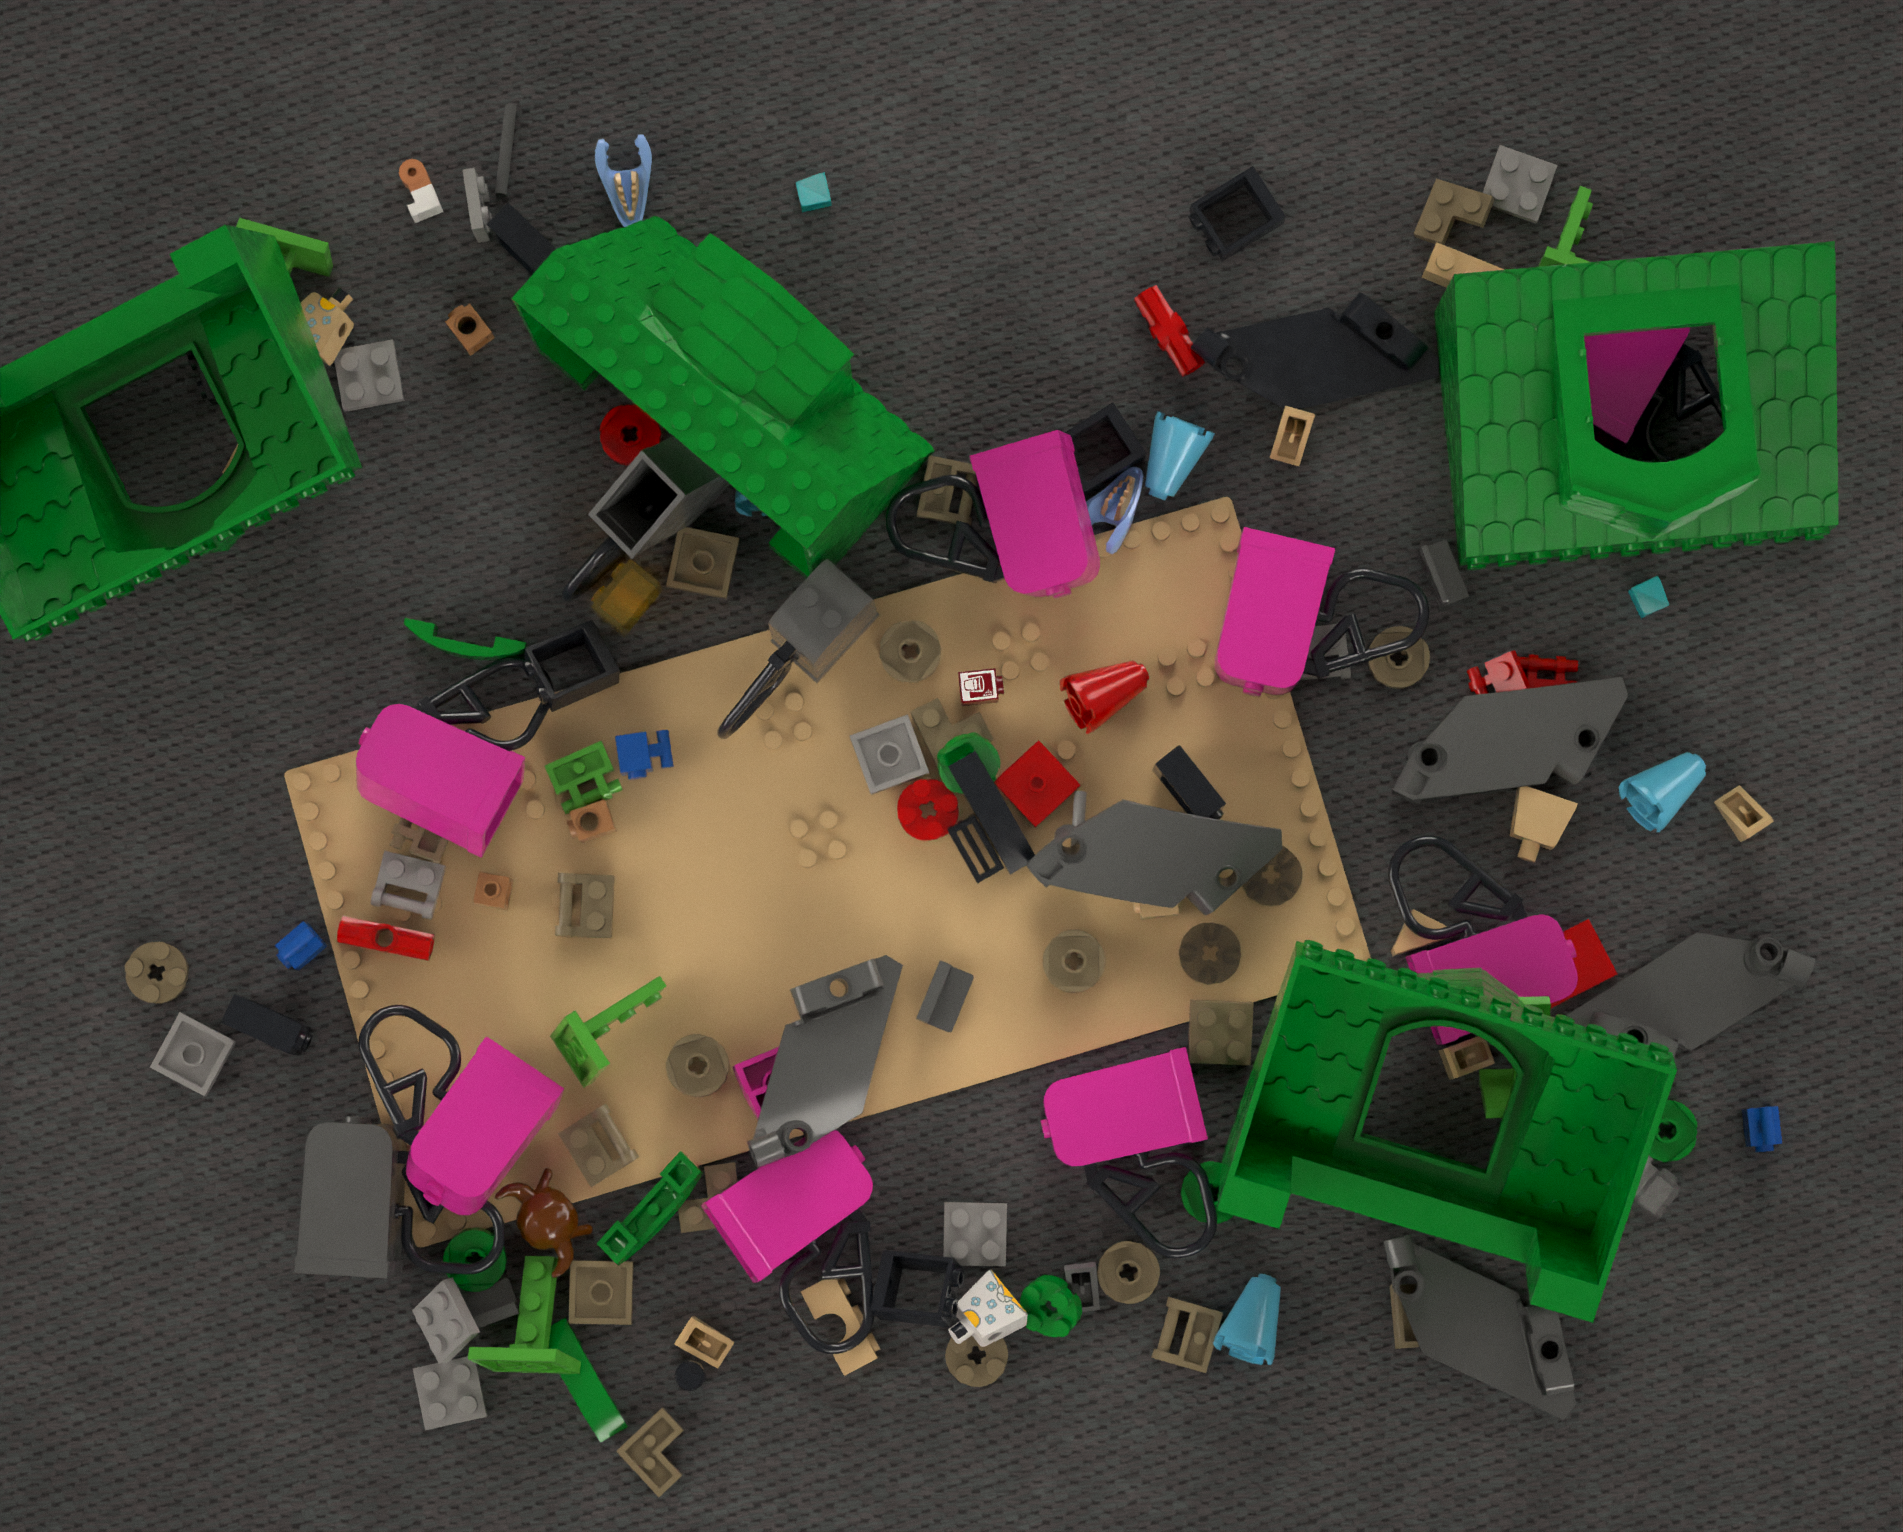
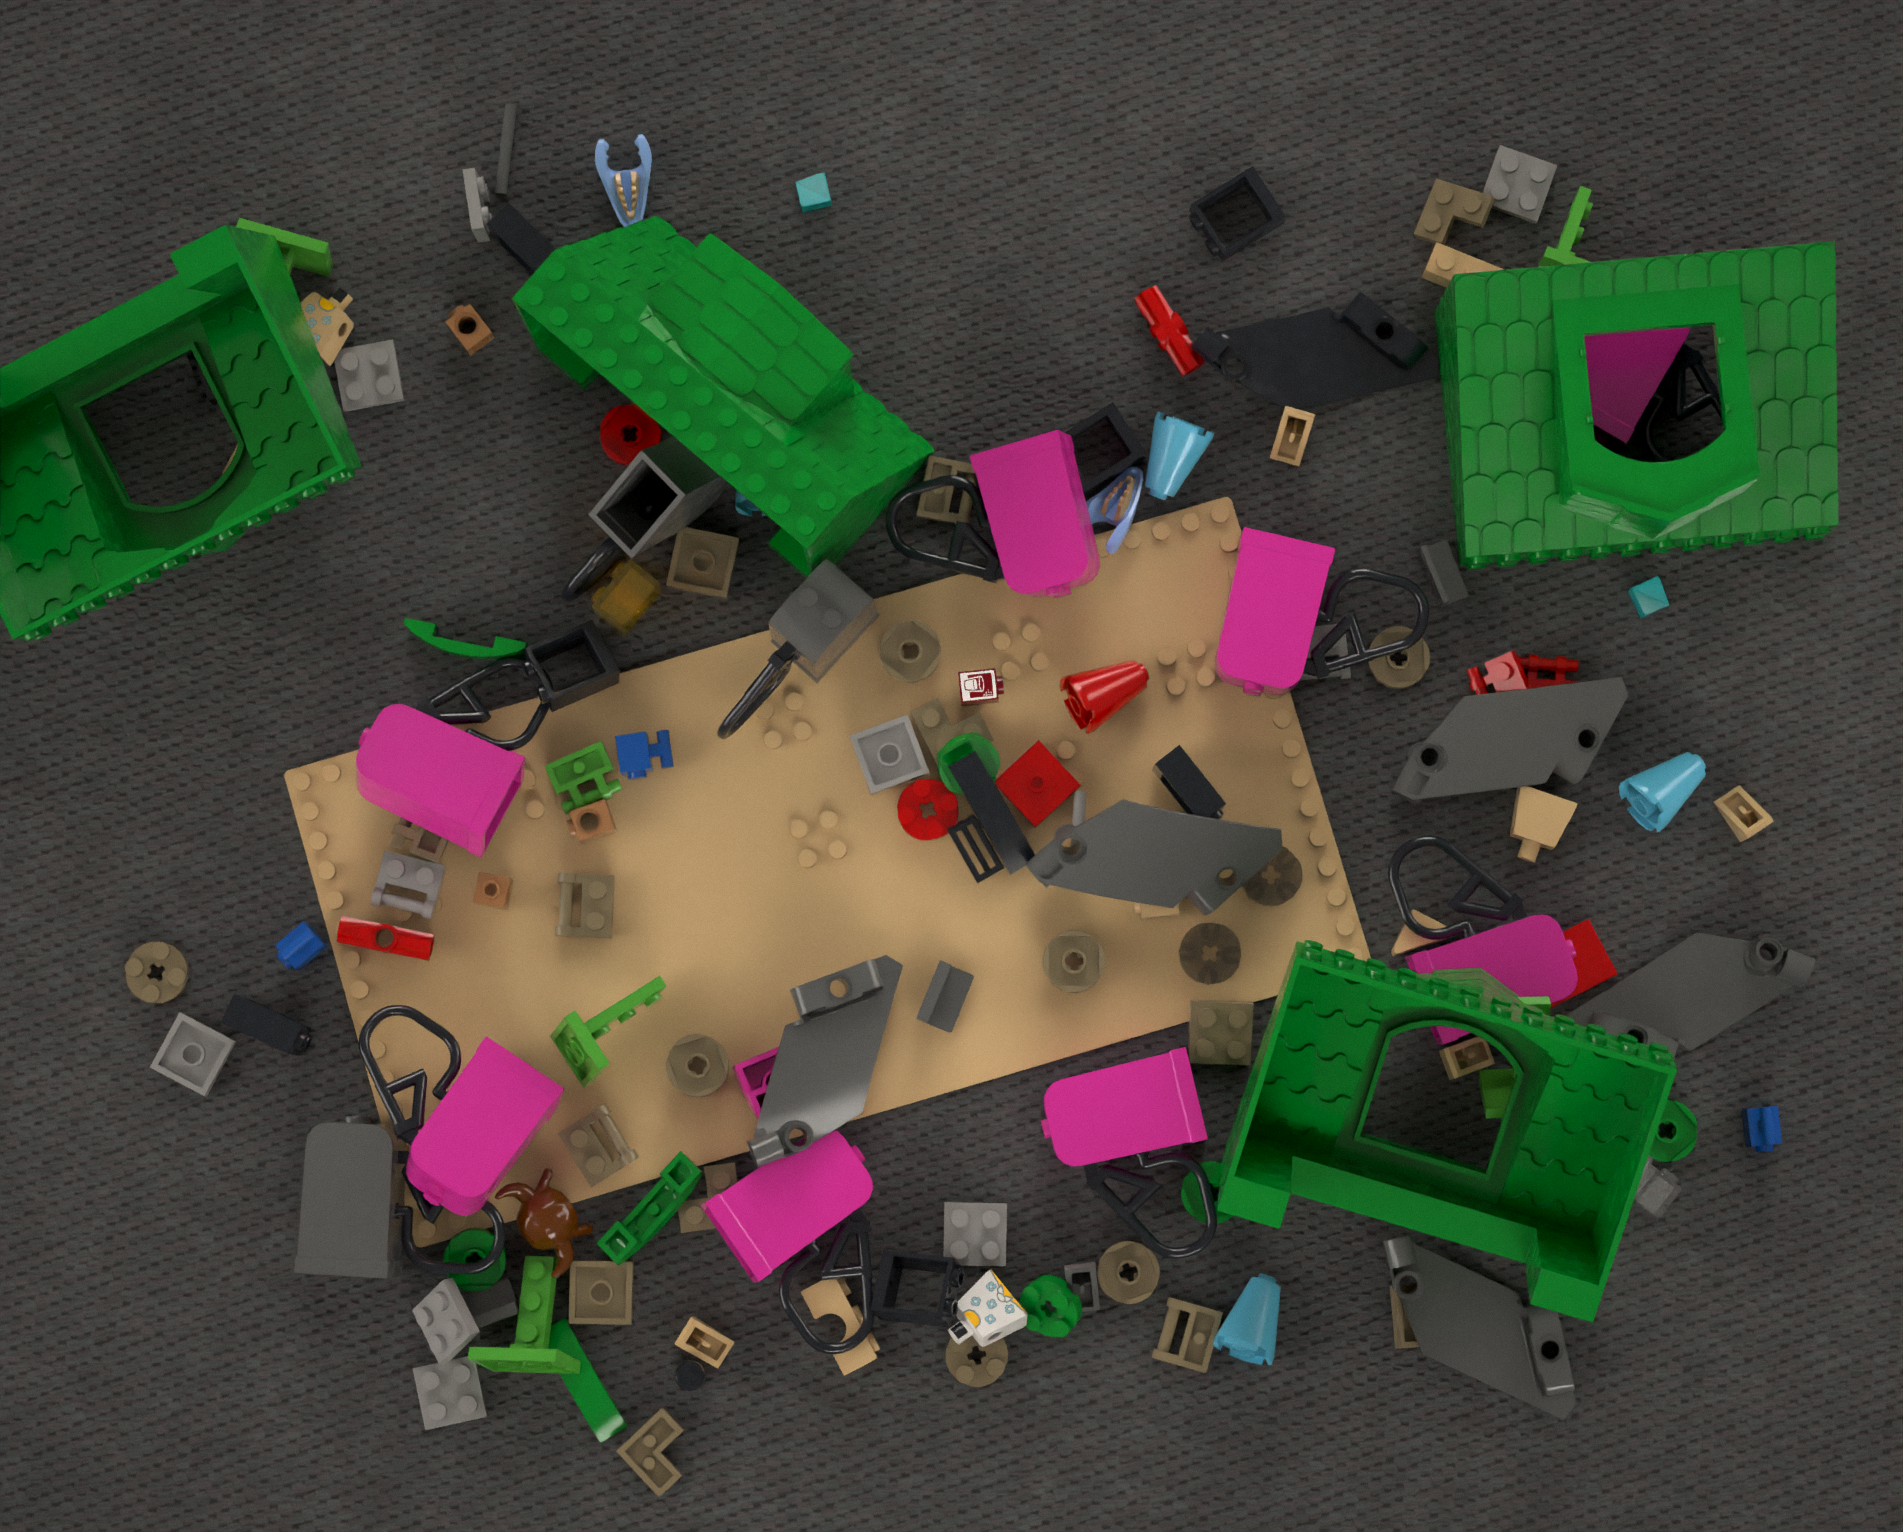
(418, 182): leg -> none

